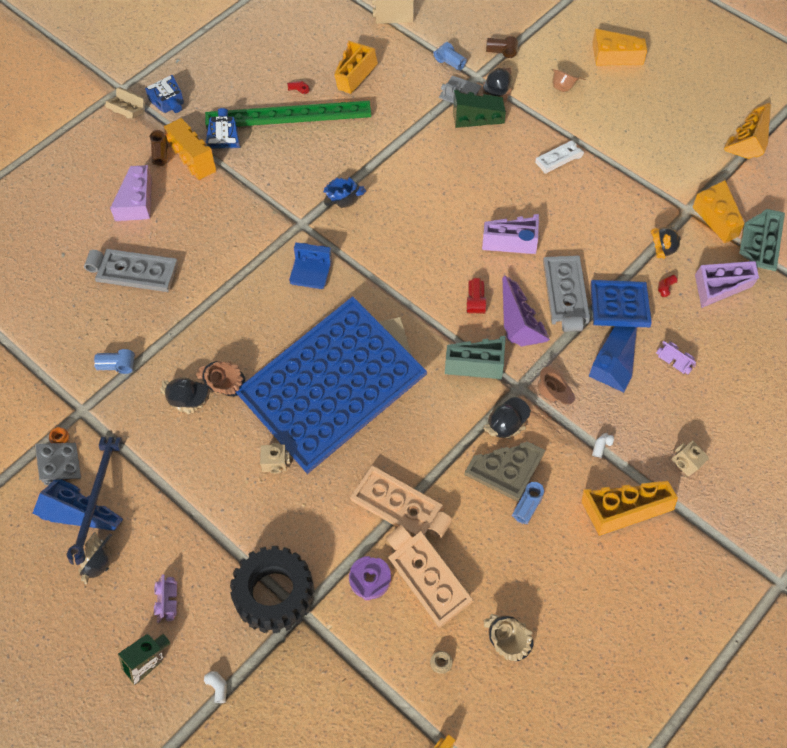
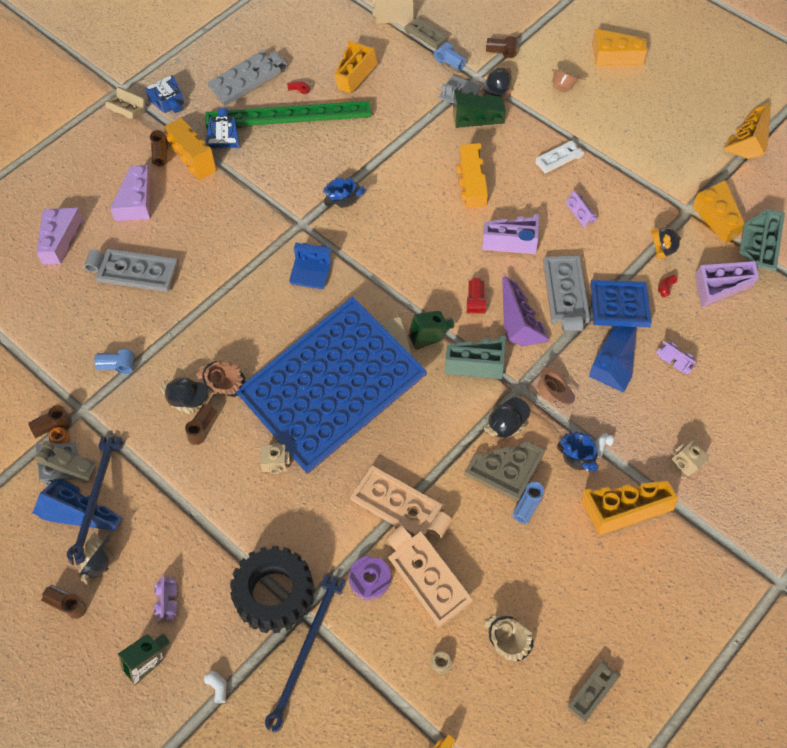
(50, 421): none -> reddish brown piece
(56, 232): none -> lavender wedge
(63, 601): none -> reddish brown piece
(65, 461): none -> dark tan plate
(200, 423): none -> reddish brown piece
(244, 79): none -> light grey hinge
(330, 588): none -> dark blue hinge
(426, 33): none -> dark tan plate
(429, 328): none -> dark green torso
(471, 176): none -> light orange wedge
(579, 451): none -> blue hair
(580, 210): none -> lavender hinge
(593, 692): none -> dark tan plate

